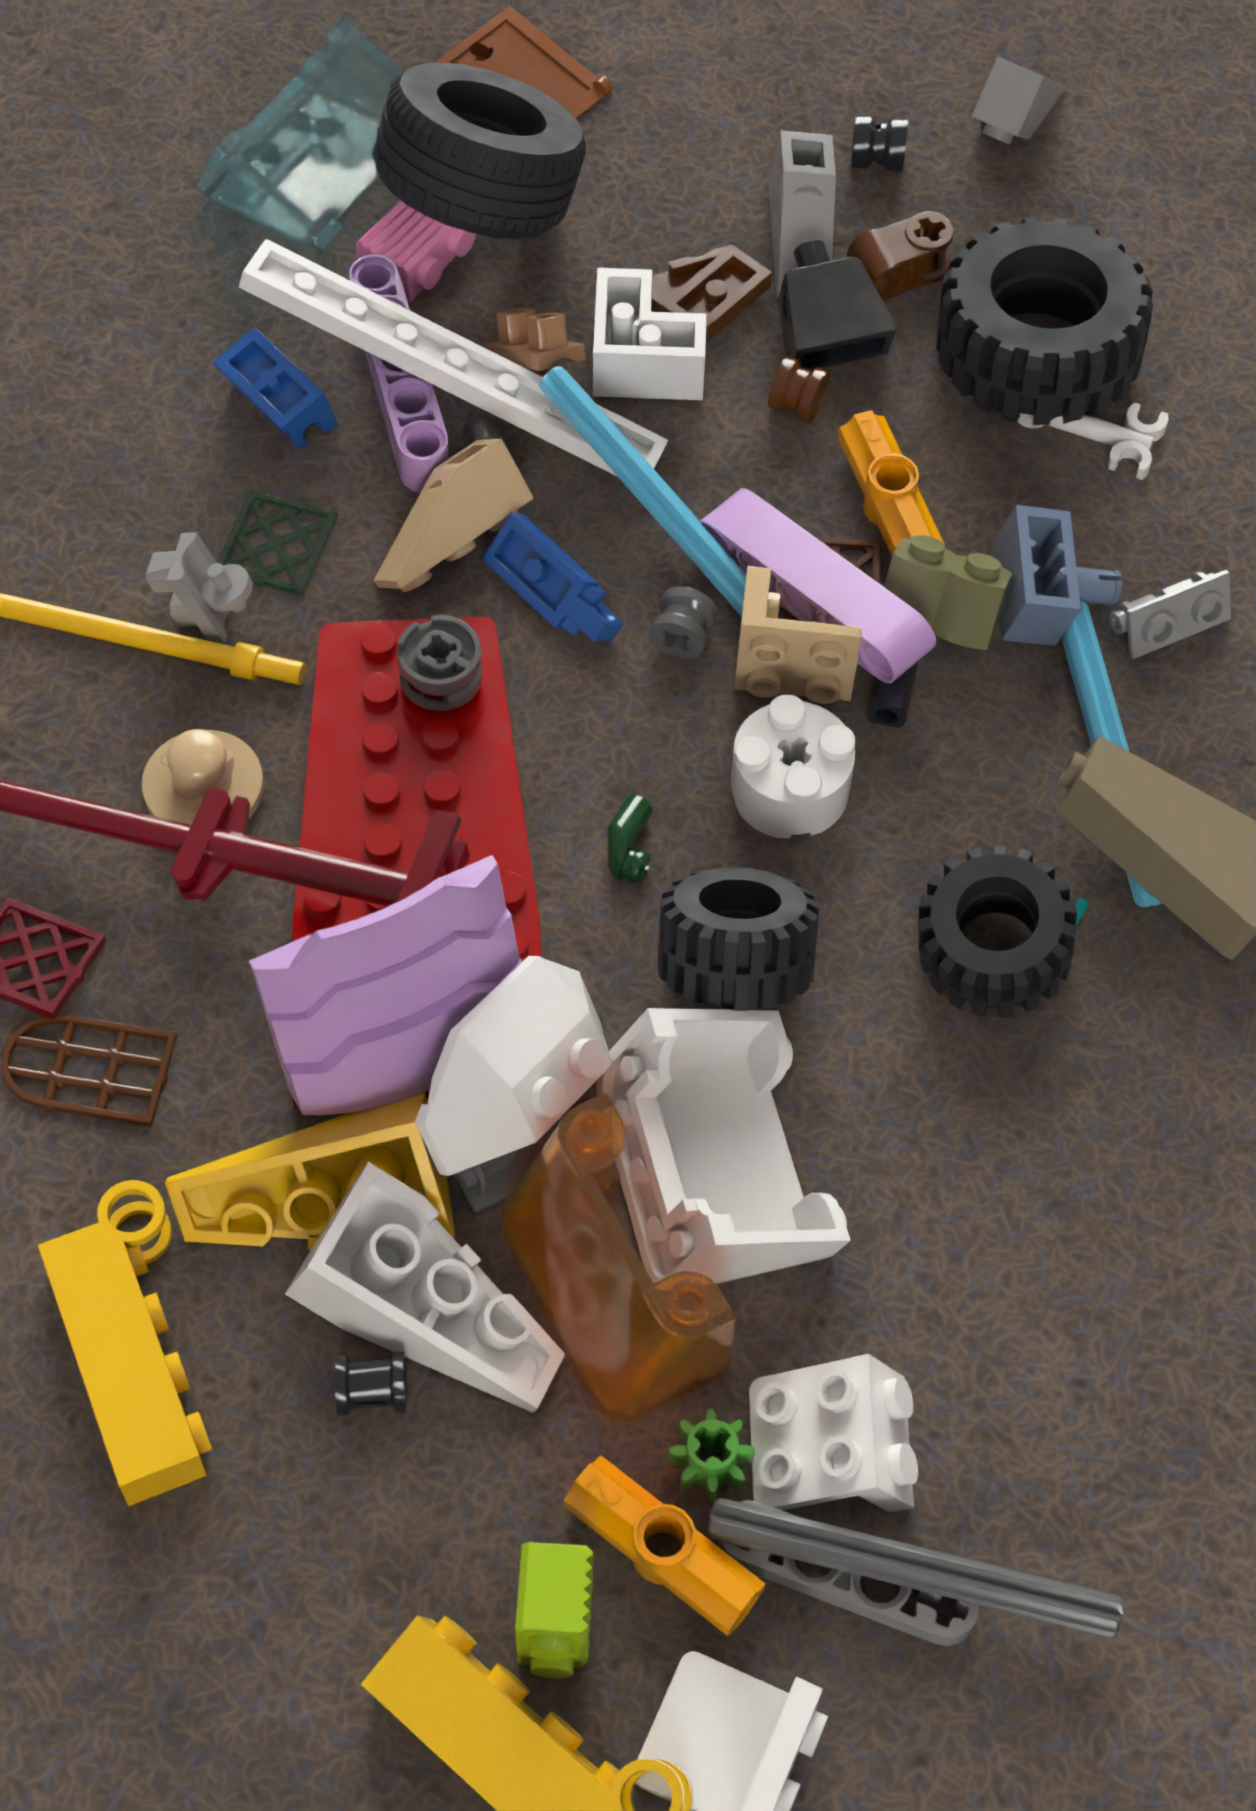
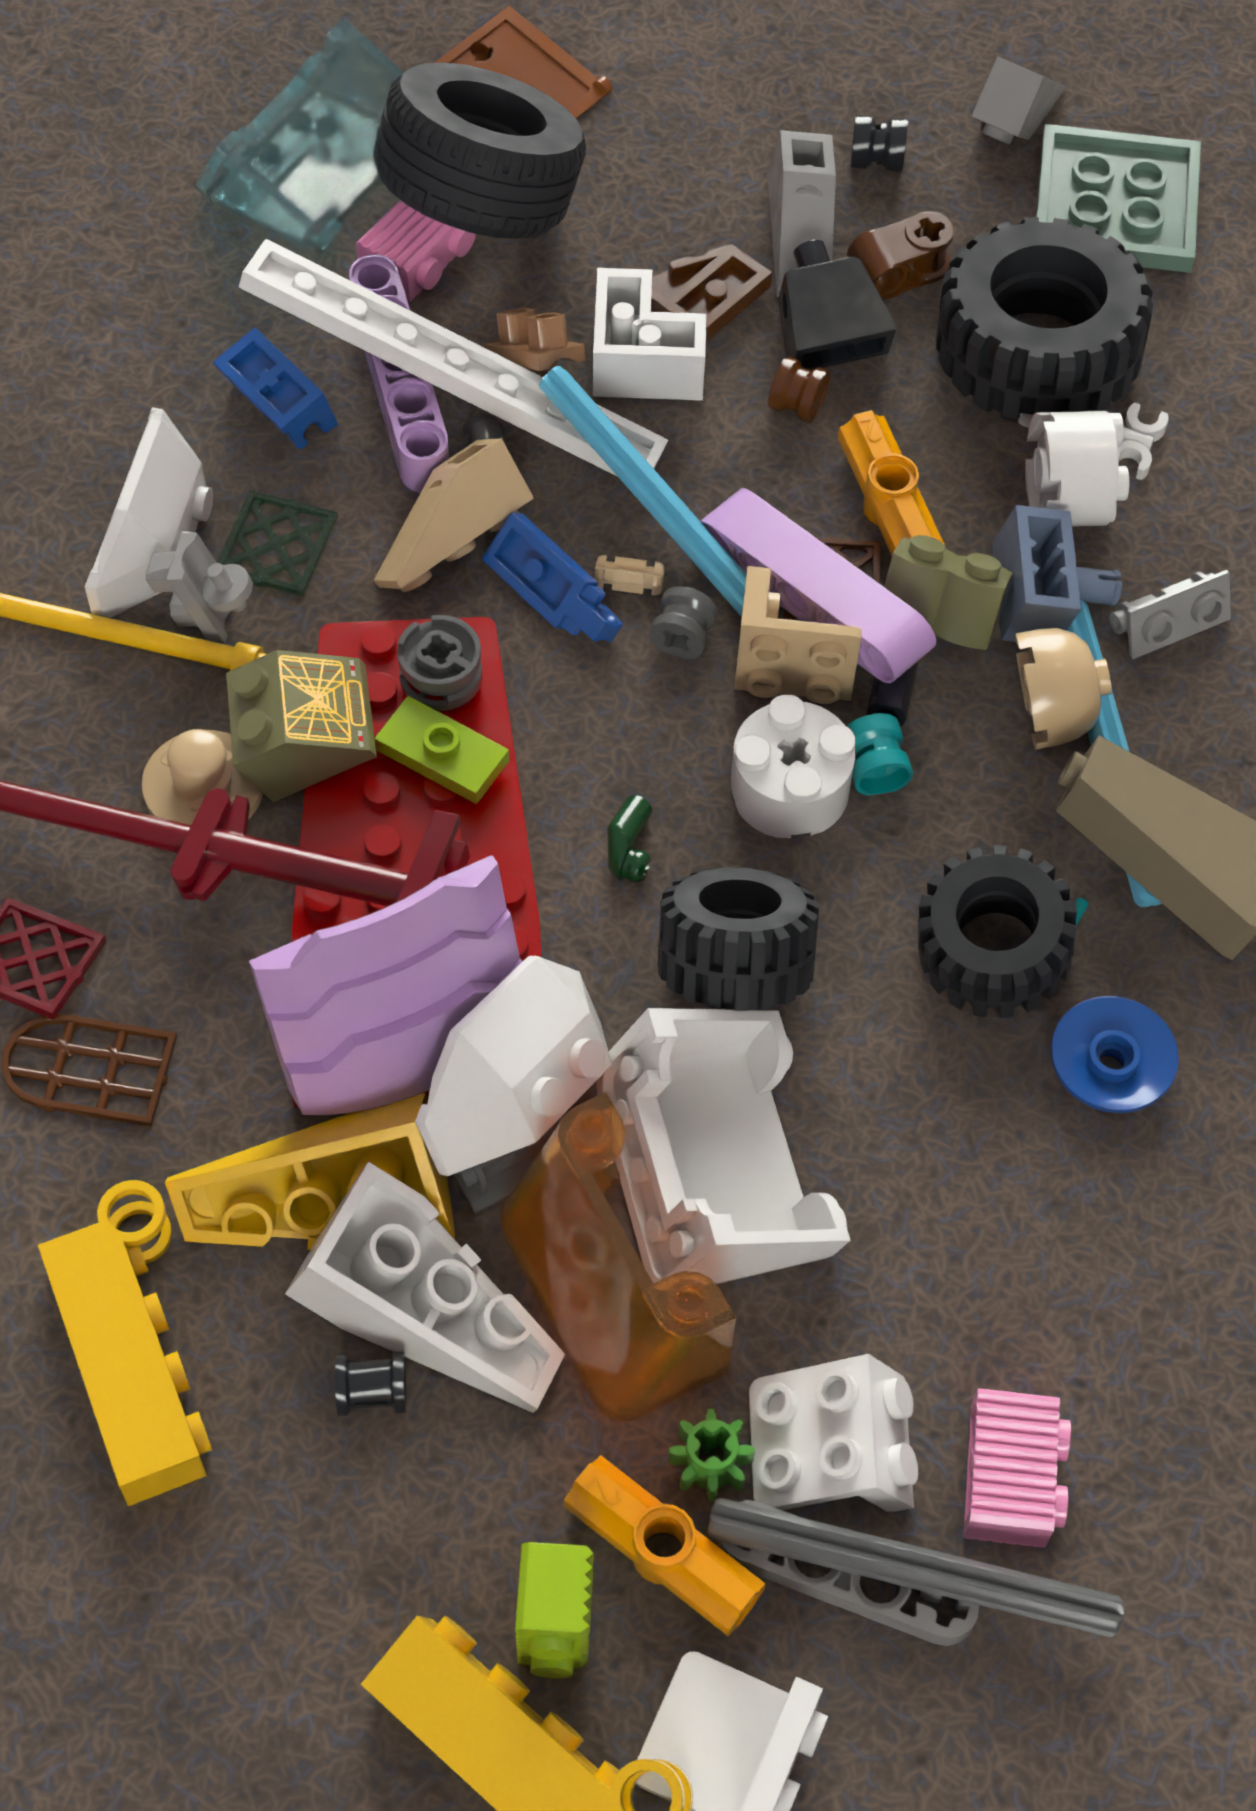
(157, 504): none -> white wedge
(299, 719): none -> olive slope
(442, 749): none -> lime plate
(629, 575): none -> tan piece
(879, 760): none -> teal wheel
(1014, 1468): none -> bright pink brick
(1060, 684): none -> tan cylinder
(1077, 465): none -> white brick
(1119, 1030): none -> blue dish
(1126, 188): none -> sand green plate

